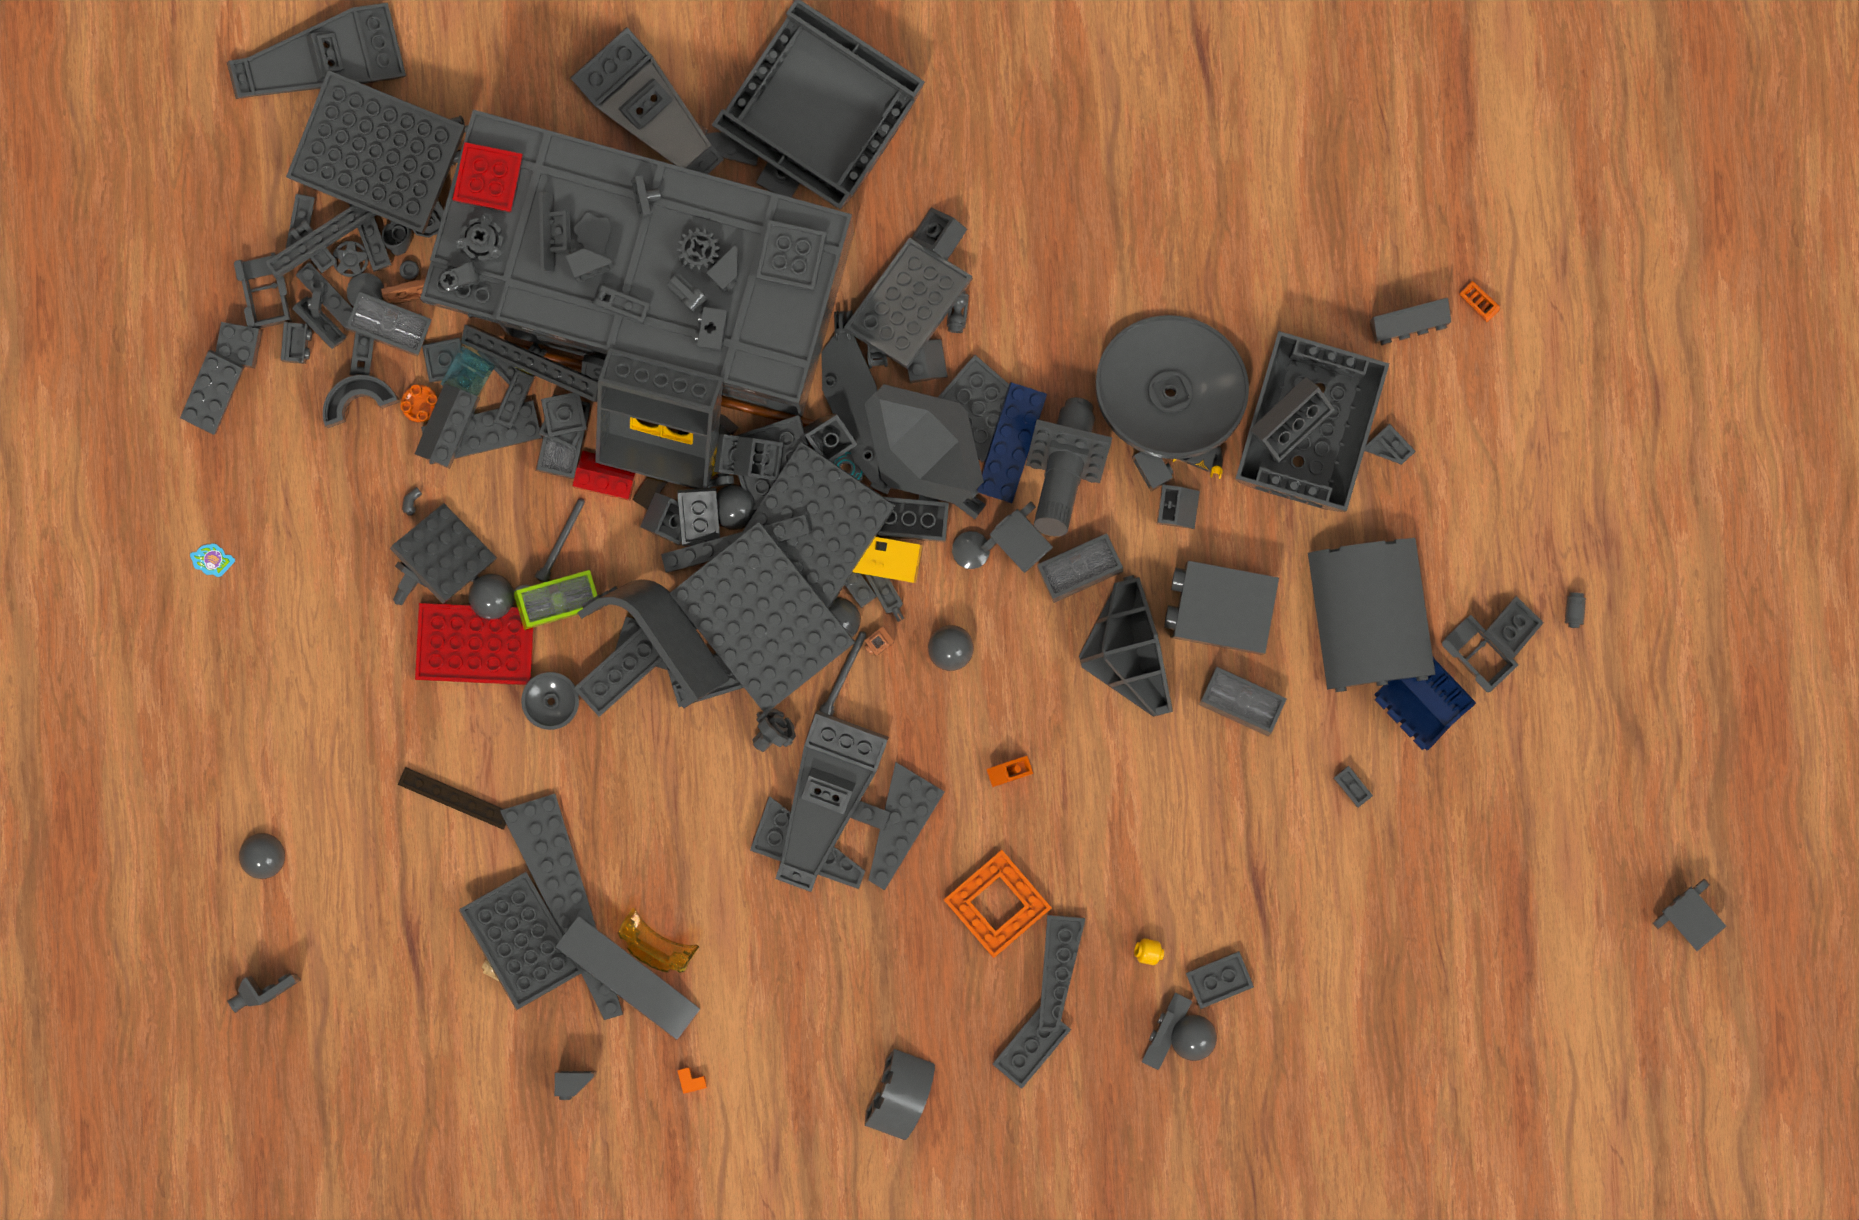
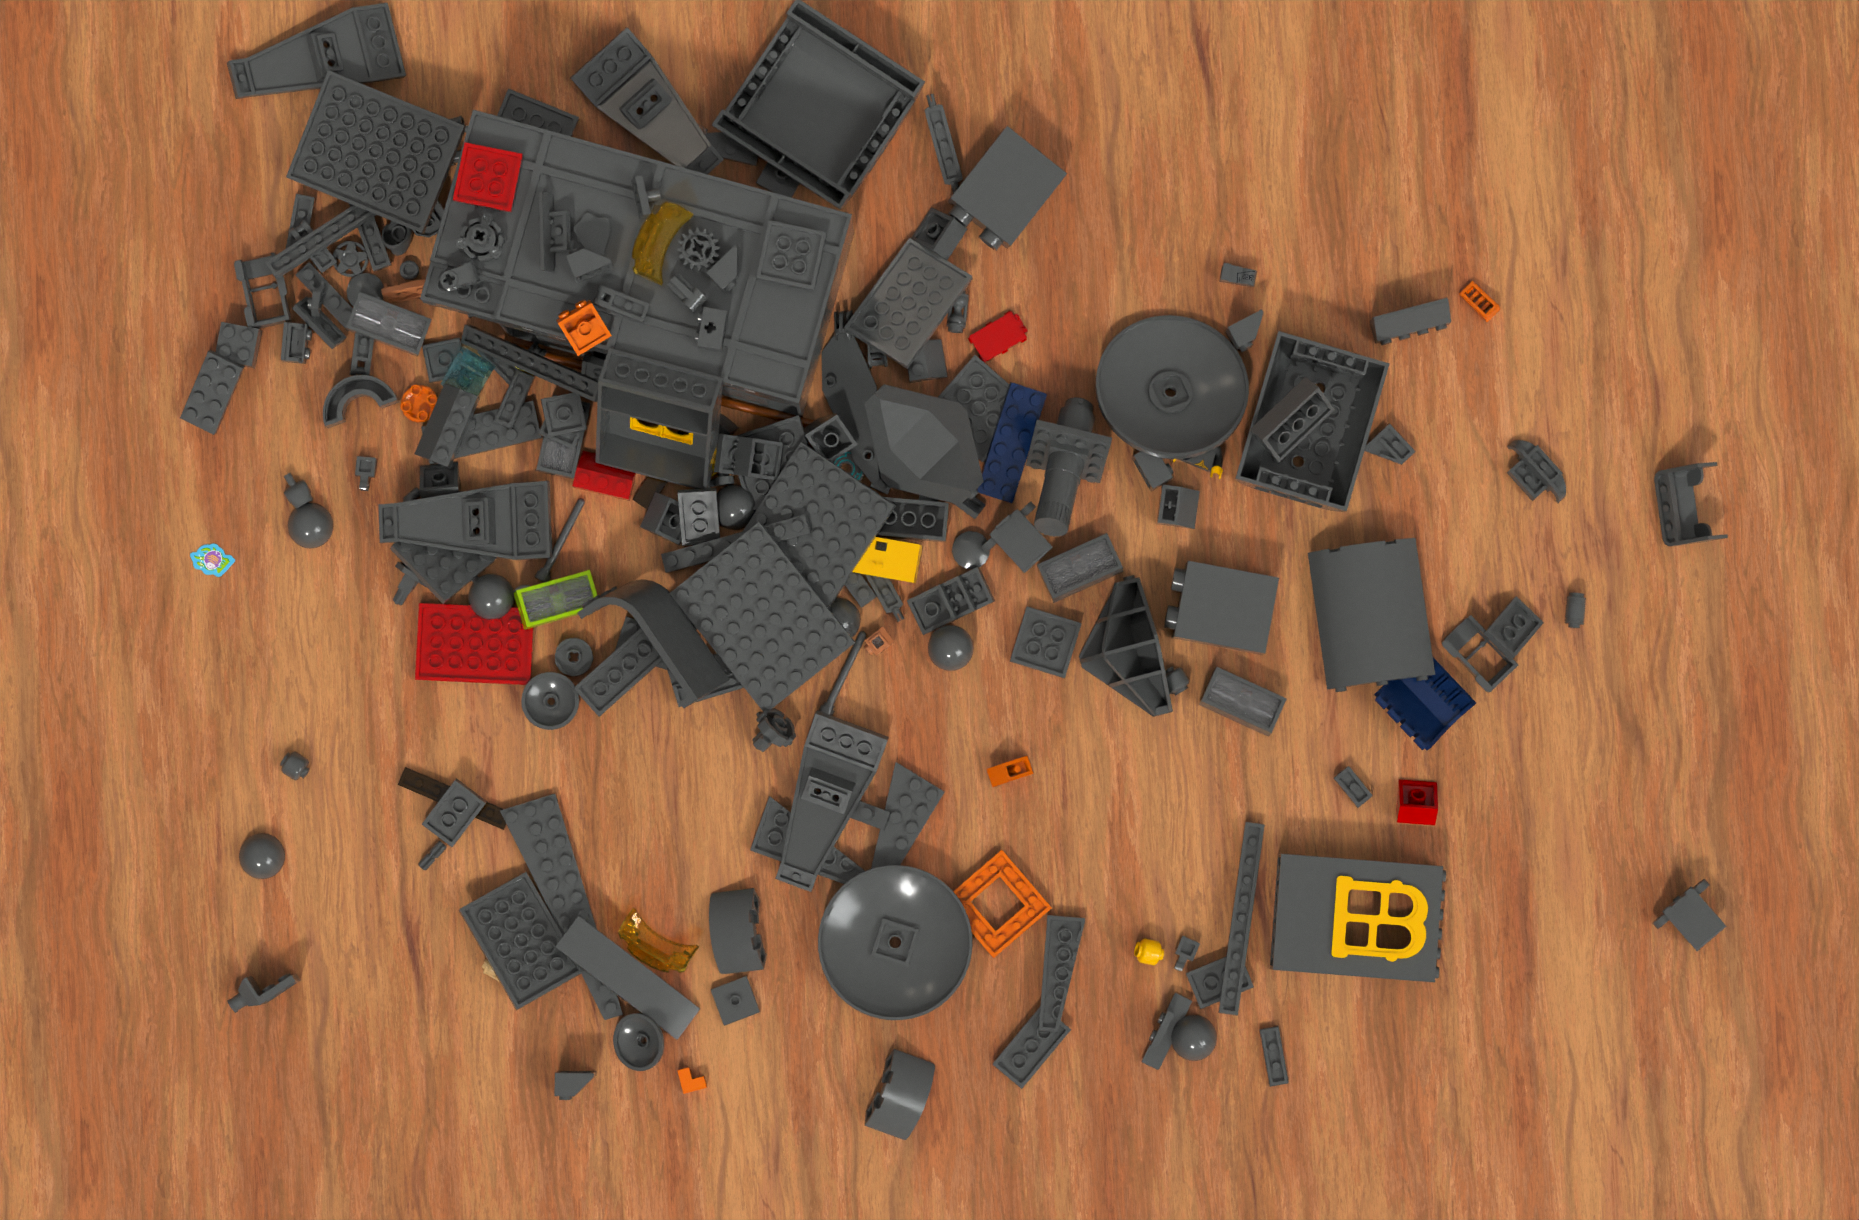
(295, 766): none -> dark grey head
(297, 492): none -> dark grey piece
(310, 525): none -> dark grey piece
(364, 469): none -> dark grey plate
(434, 853): none -> dark grey piece
(439, 480): none -> dark grey slope
(454, 812): none -> dark grey plate
(511, 521): none -> dark grey wing
(536, 113): none -> dark grey plate
(583, 326): none -> orange plate
(584, 659): none -> dark grey plate
(631, 1044): none -> dark grey dish
(655, 238): none -> clear yellow windscreen
(734, 932): none -> dark grey panel
(735, 1000): none -> dark grey plate
(858, 950): none -> dark grey dish
(943, 143): none -> dark grey plate
(950, 600): none -> dark grey slope
(999, 336): none -> red piece
(1005, 189): none -> dark grey brick
(1045, 642): none -> dark grey plate
(1176, 680): none -> dark grey head
(1186, 950): none -> dark grey plate
(1237, 275): none -> dark grey leg
(1241, 918): none -> dark grey plate
(1245, 331): none -> dark grey slope
(1273, 1056): none -> dark grey tile
(1314, 915): none -> dark grey panel
(1417, 802): none -> red slope
(1536, 471): none -> dark grey plate
(1678, 505): none -> dark grey windscreen

